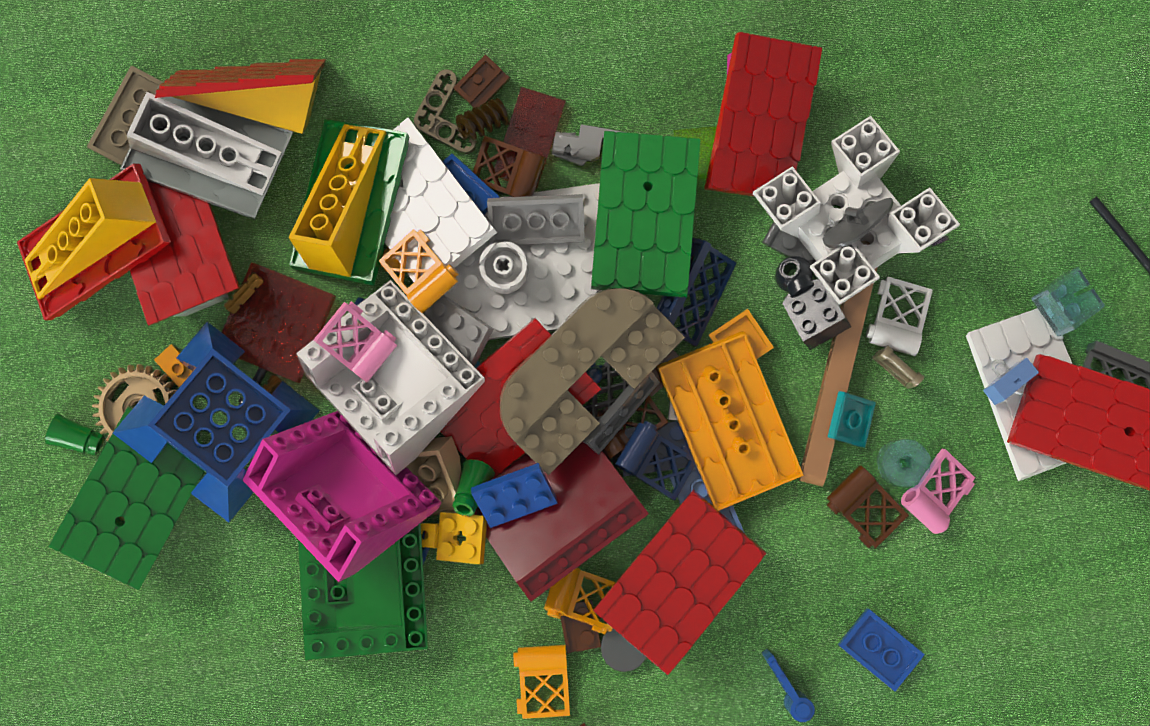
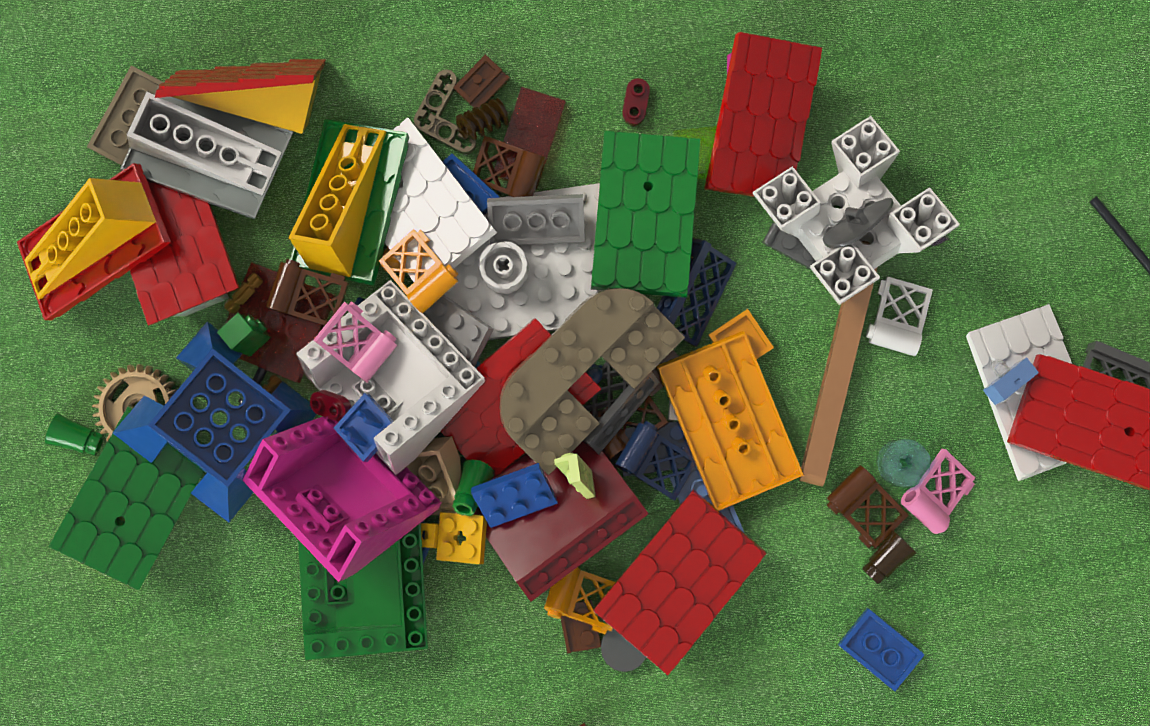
(171, 366): light orange plate -> none
(244, 334): none -> green brick
(289, 285): none -> reddish brown piece
(329, 404): none -> dark red plate
(362, 424): none -> blue plate
(538, 662): light orange piece -> none
(577, 473): none -> yellowish green bracket
(579, 148): light grey plate -> none
(635, 101): none -> dark red plate
(795, 701): blue piece -> none
(809, 303): brick -> none
(851, 419): teal tile -> none
(888, 557): none -> dark brown plant
(897, 368): dark tan plate -> none
(1062, 308): clear light blue piece -> none

